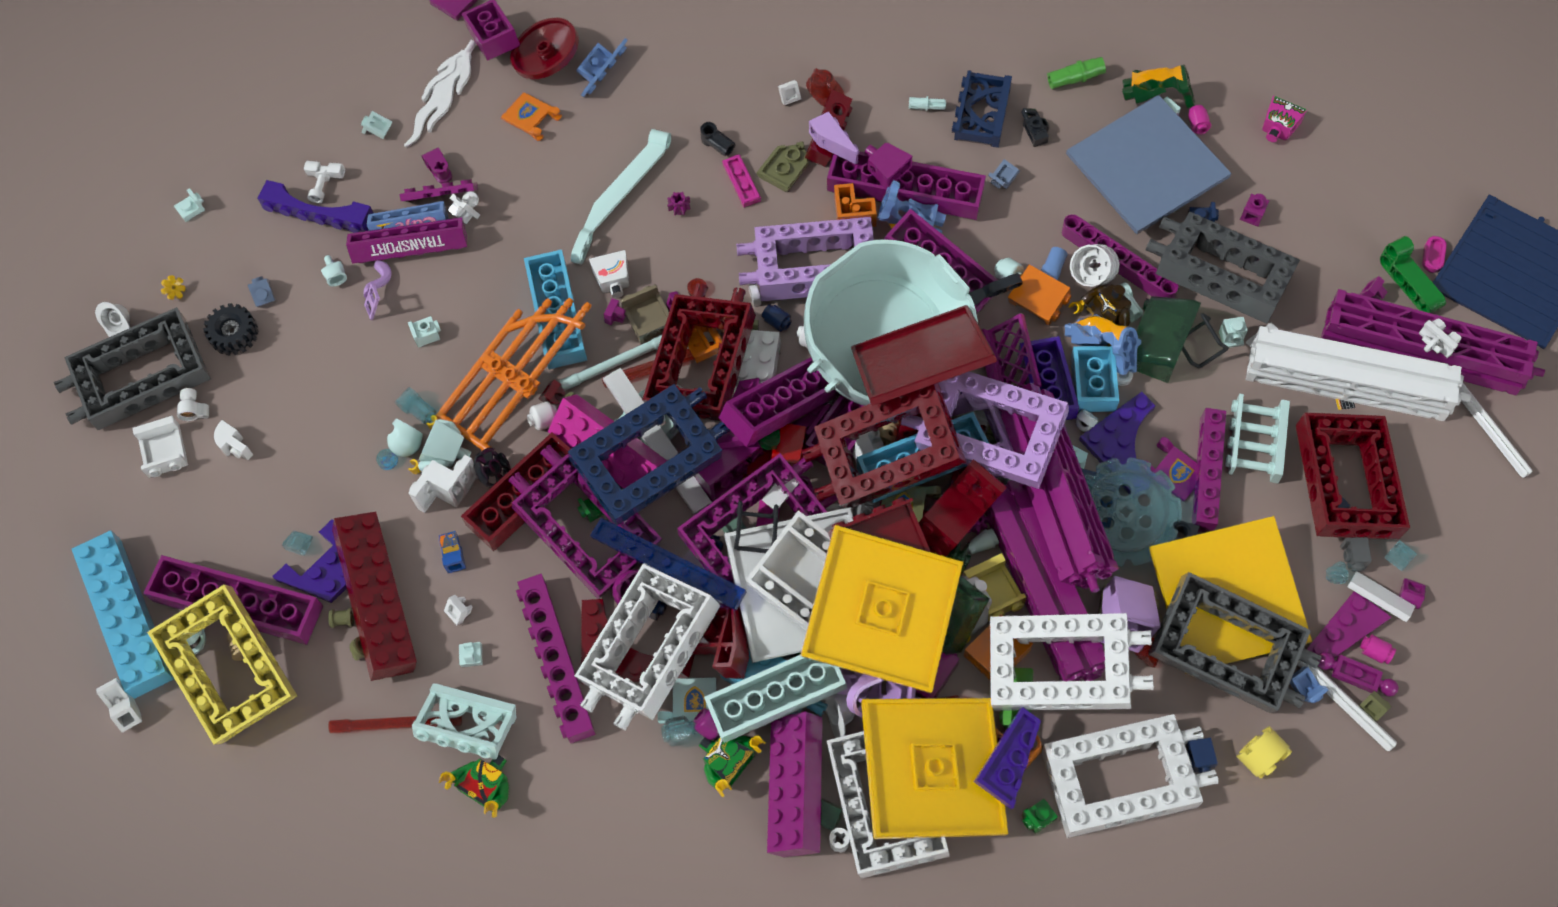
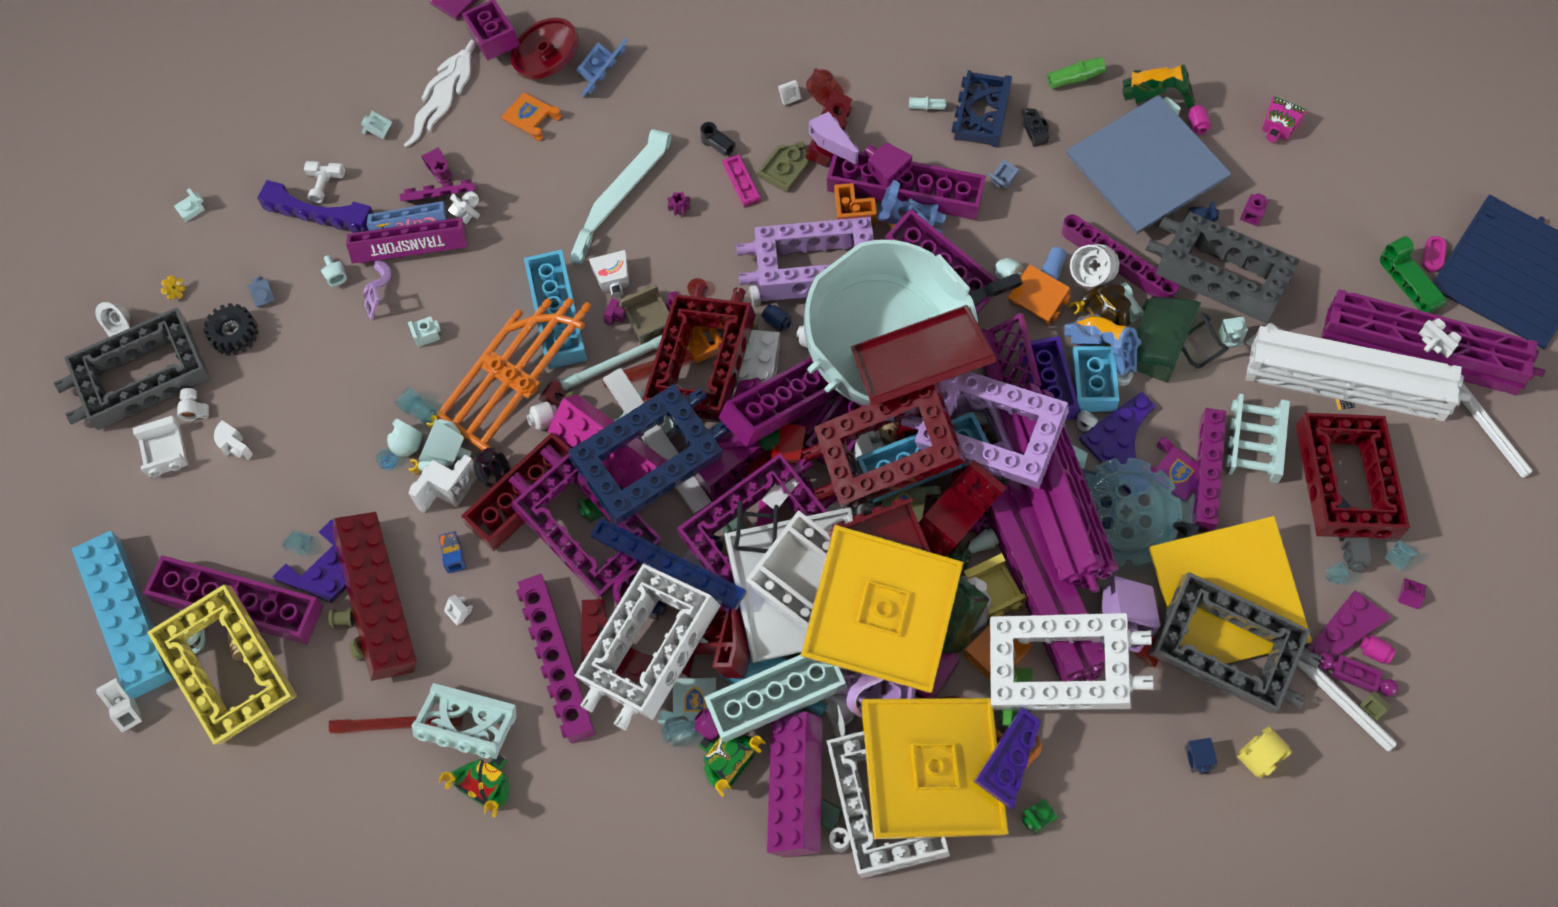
(470, 654): light aqua tile -> none
(1178, 796): white brick -> none
(1306, 684): medium blue bracket -> none
(1375, 289): magenta tile -> none
(1381, 596): white tile -> none

